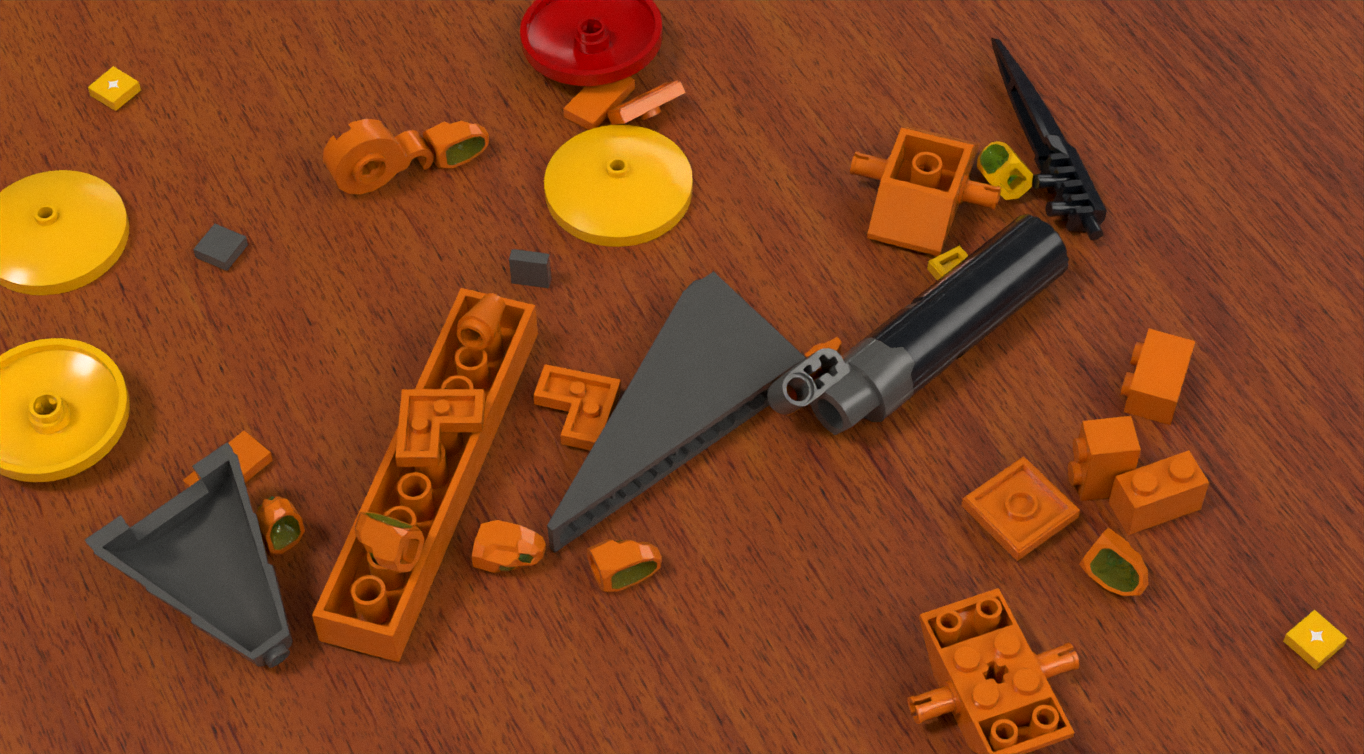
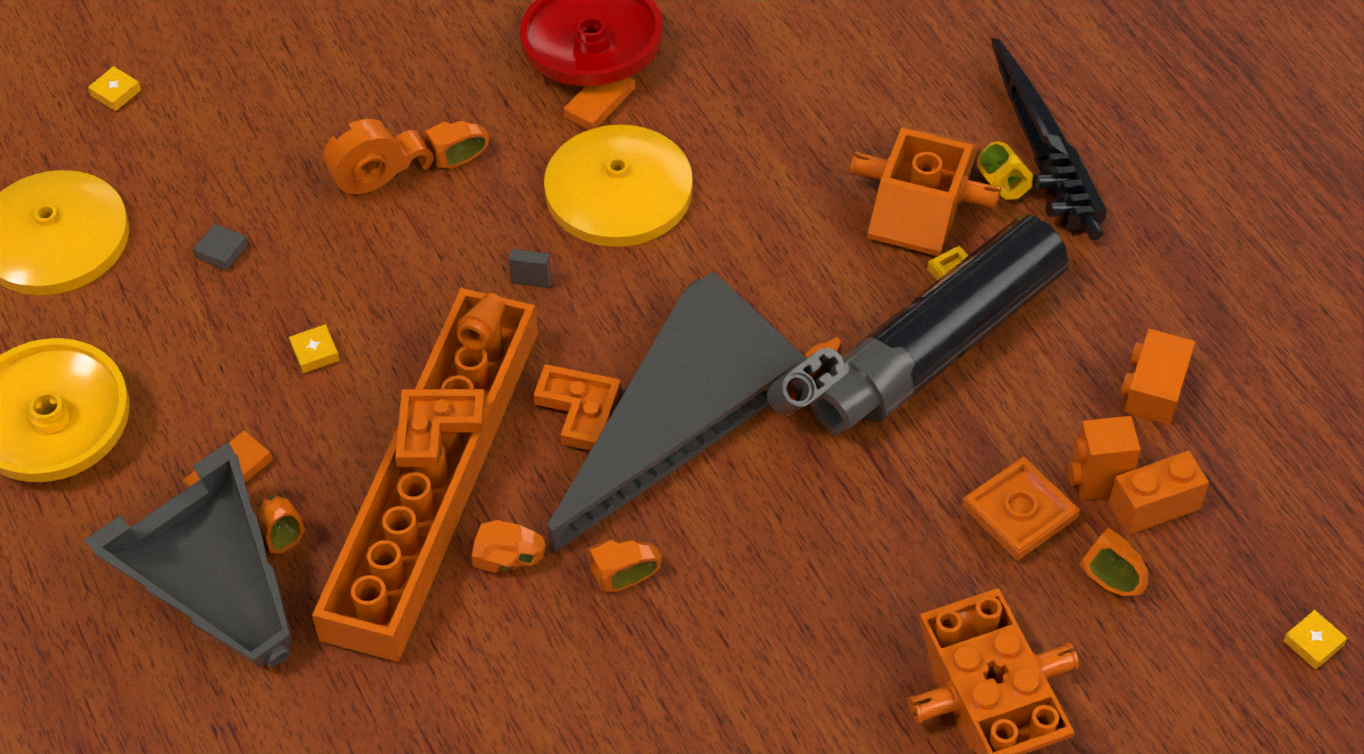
(314, 348): none -> yellow tile
(390, 540): orange rock -> none
(646, 104): orange plate -> none

